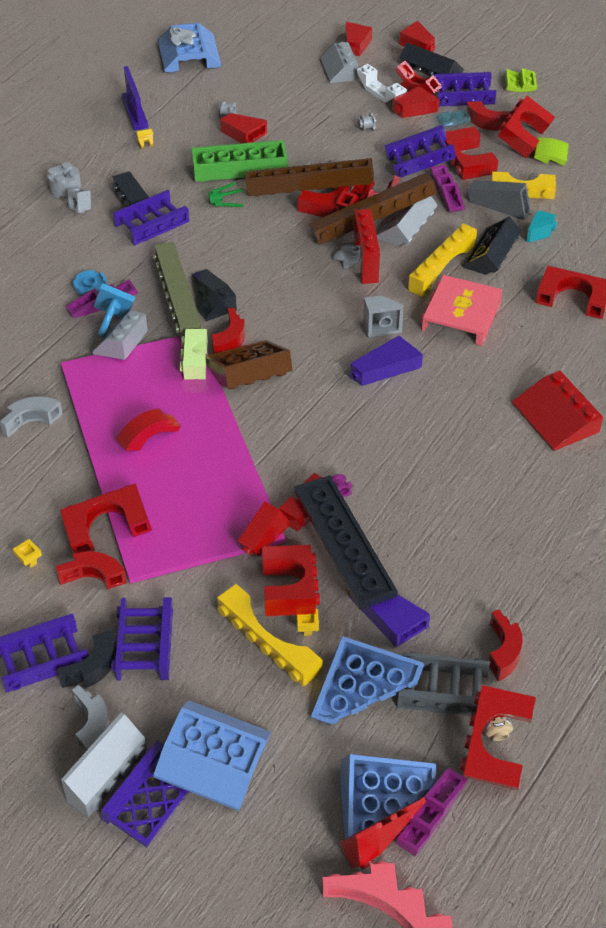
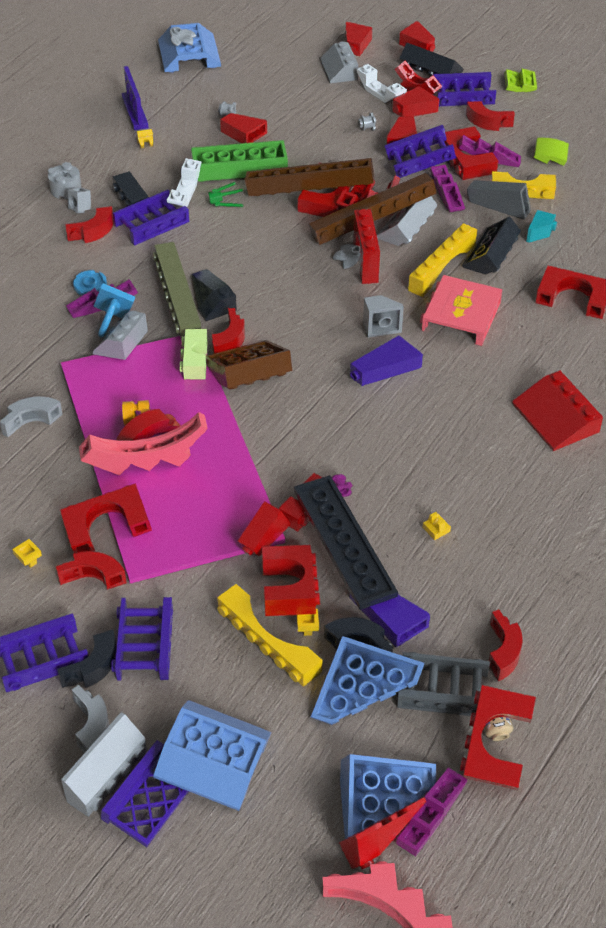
(92, 229): none -> red arch
(129, 409): none -> light orange wheel
(144, 453): none -> coral arch
(187, 184): none -> white slope
(356, 629): none -> black arch
(402, 129): none -> red slope
(436, 526): none -> yellow tile
(448, 119): clear light blue slope -> none
(503, 154): none -> magenta slope
(514, 133): red arch -> none

